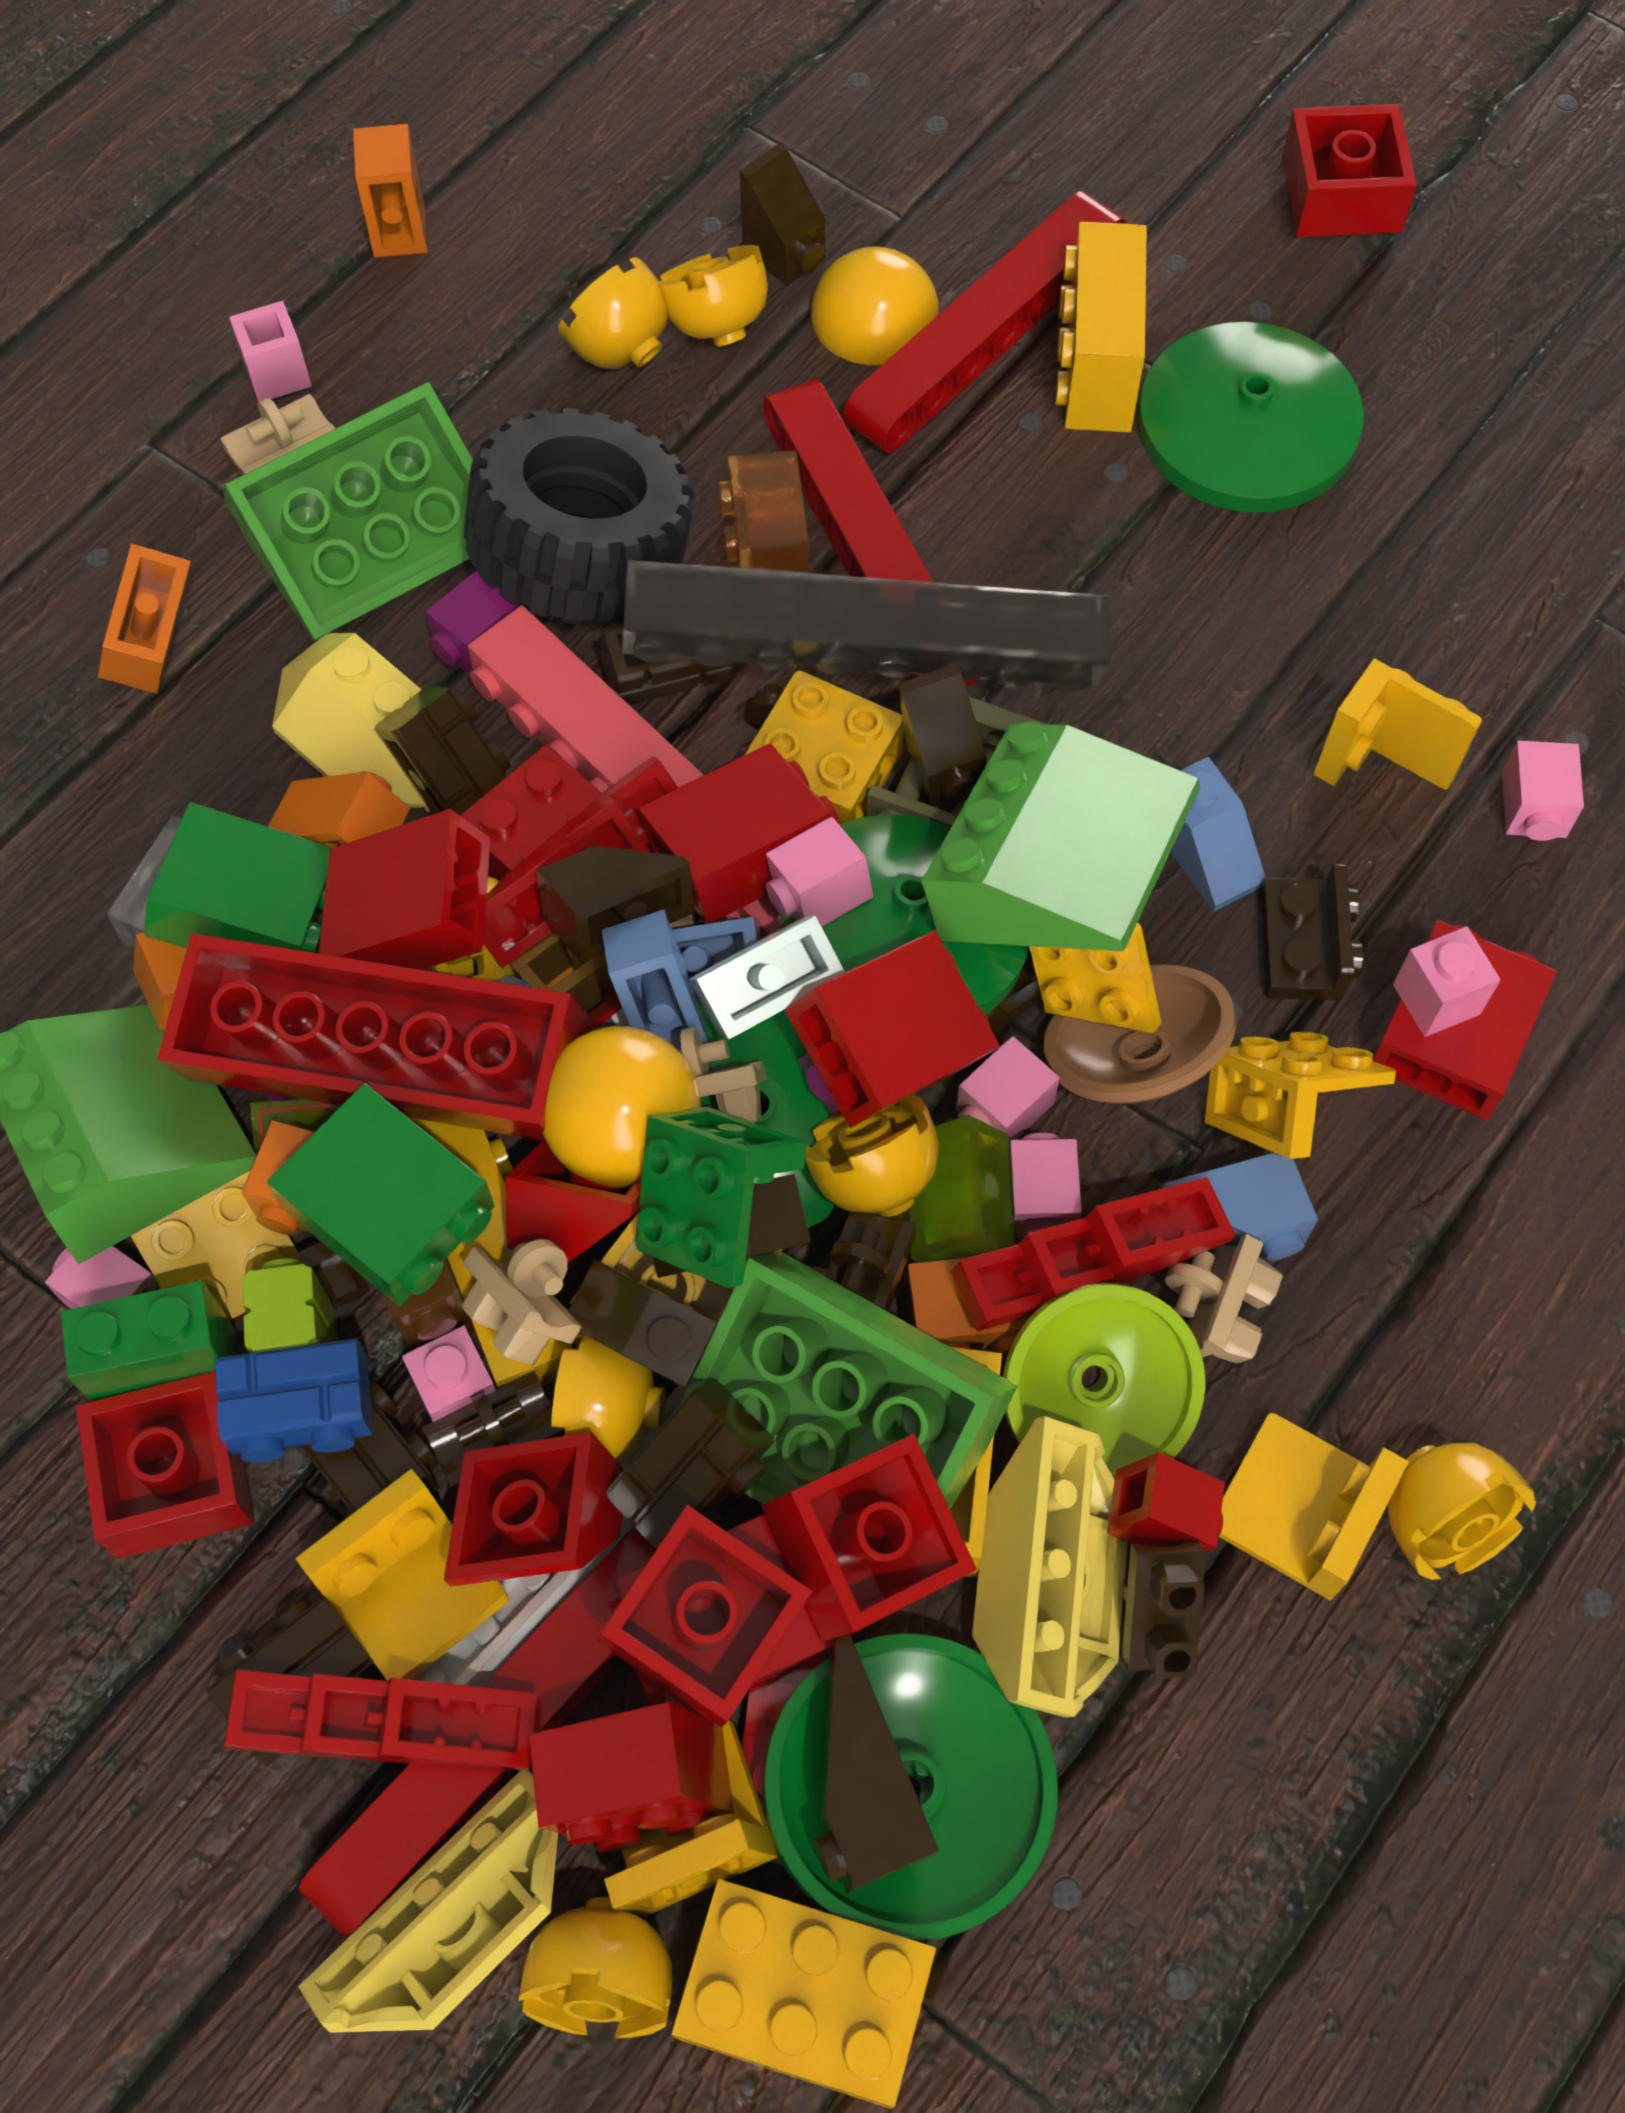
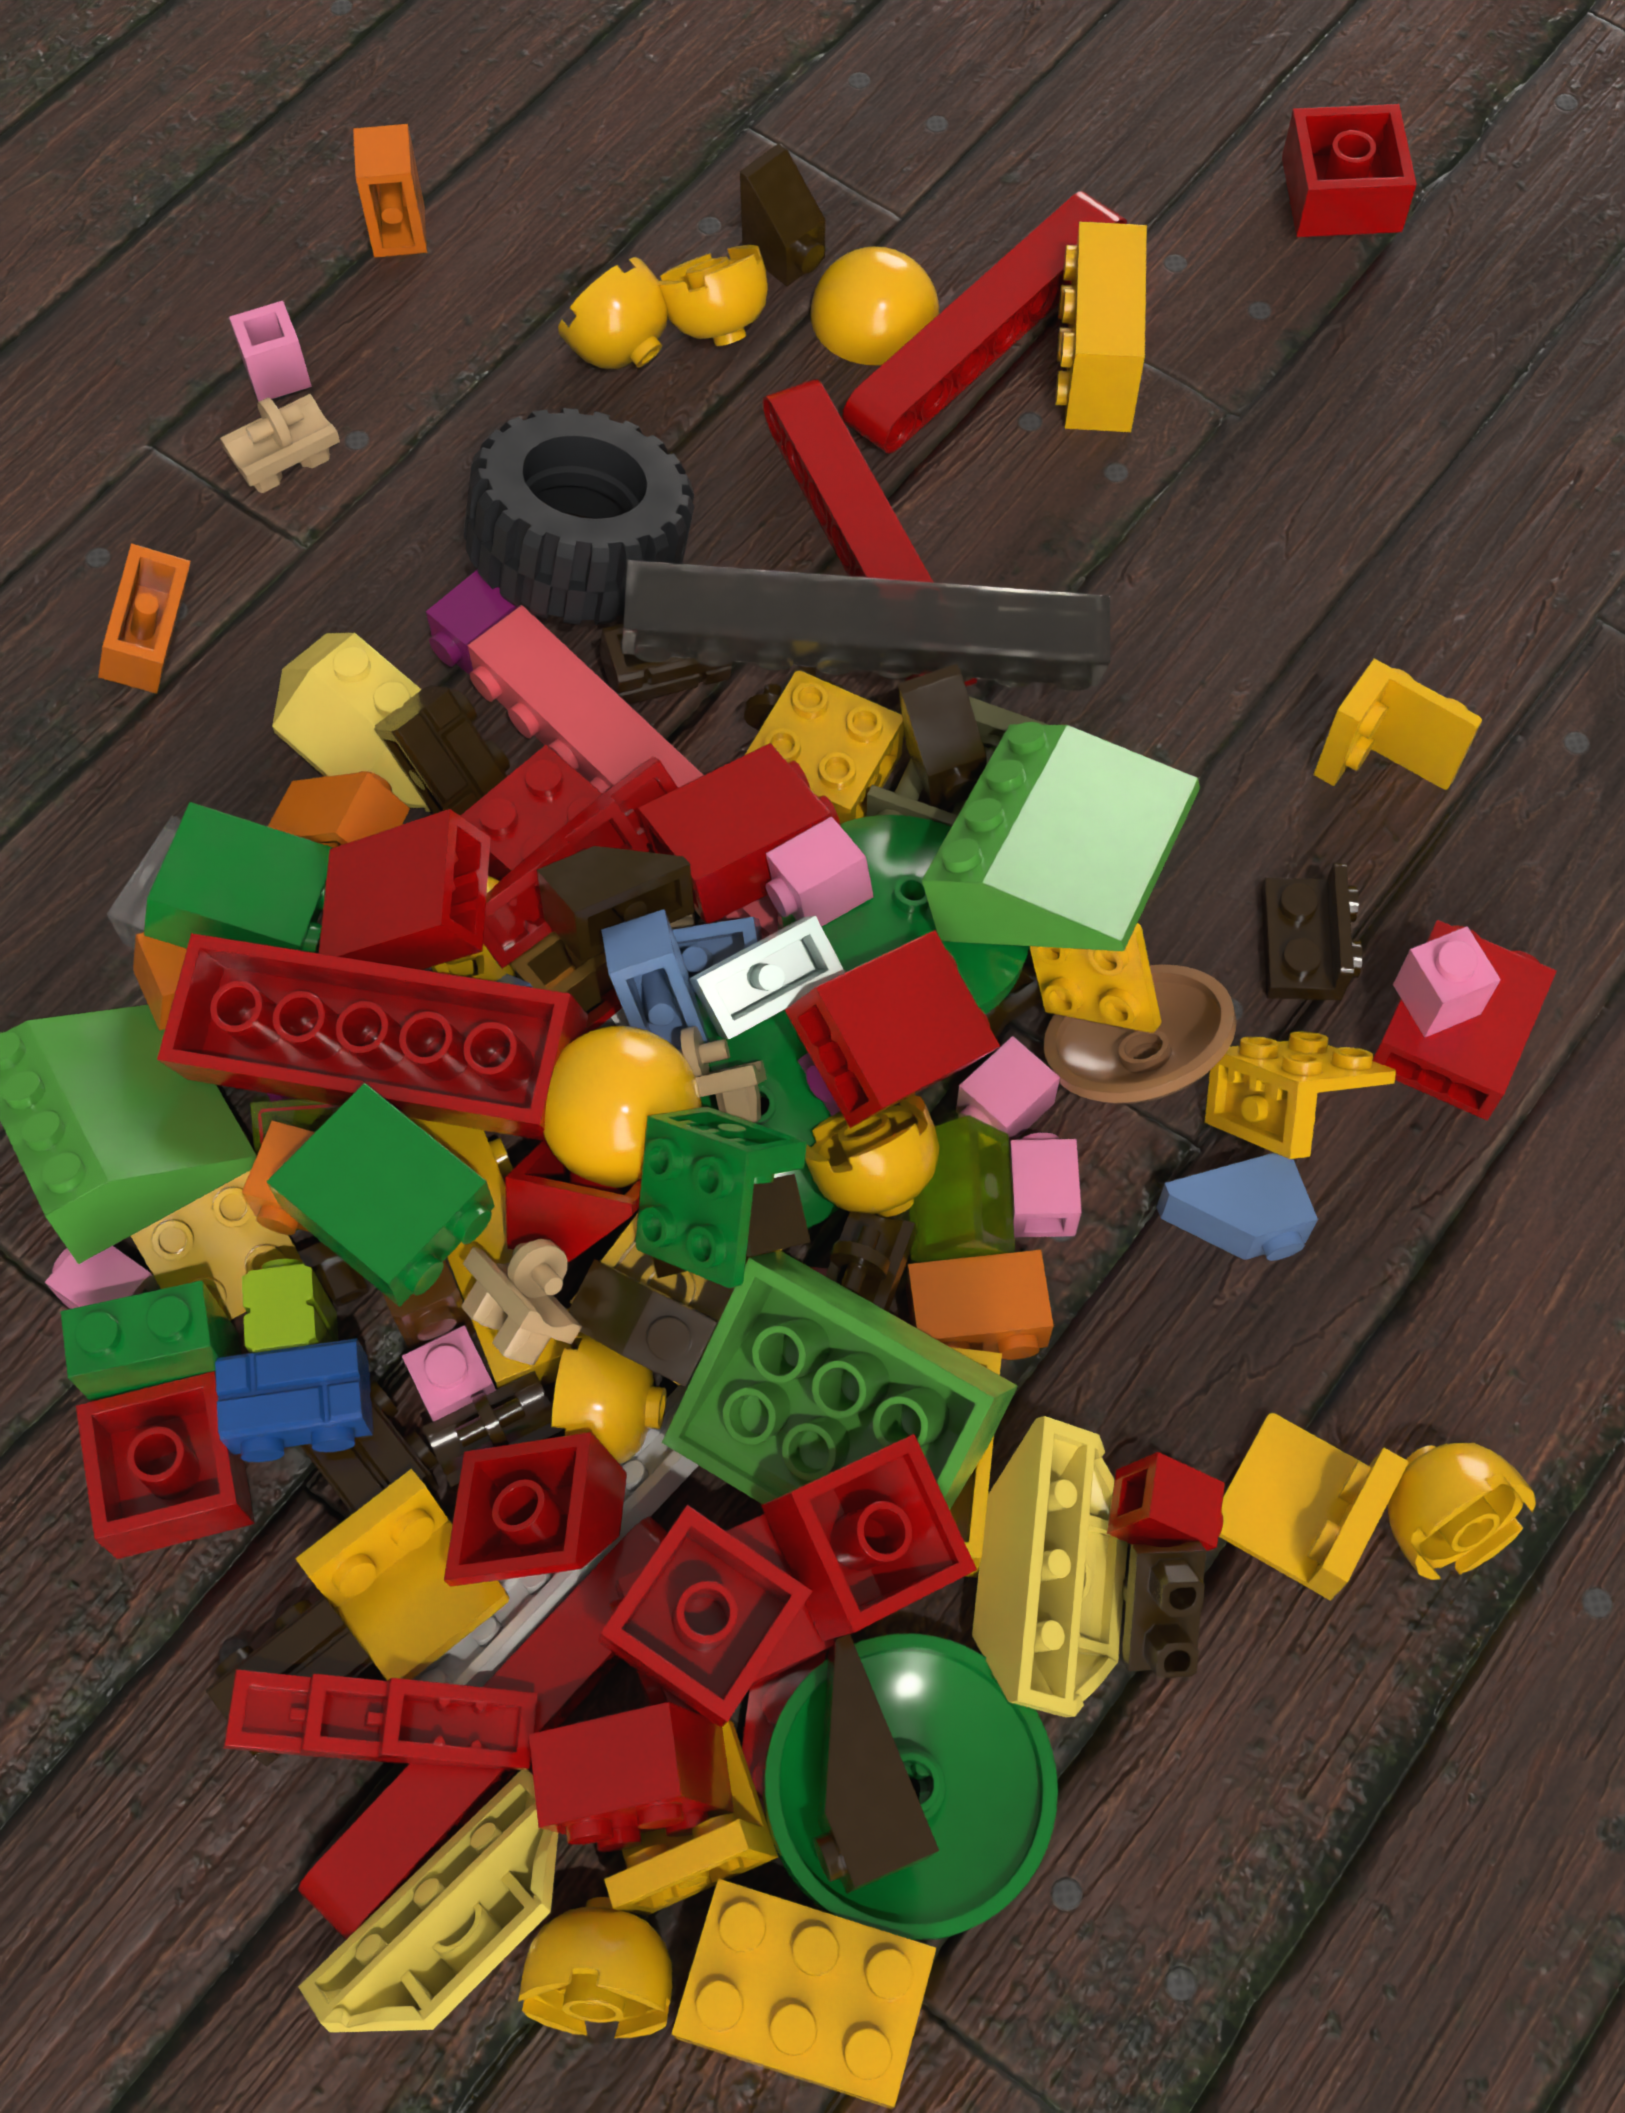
(359, 511): bright green slope -> none
(692, 1461): dark brown brick -> none
(766, 513): clear orange brick -> none
(1108, 1246): red slope -> none
(1147, 1365): lime dish -> none
(1213, 1294): tan hips -> none
(1217, 841): medium blue slope -> none
(1250, 417): green dish -> none
(1542, 789): bright pink brick -> none

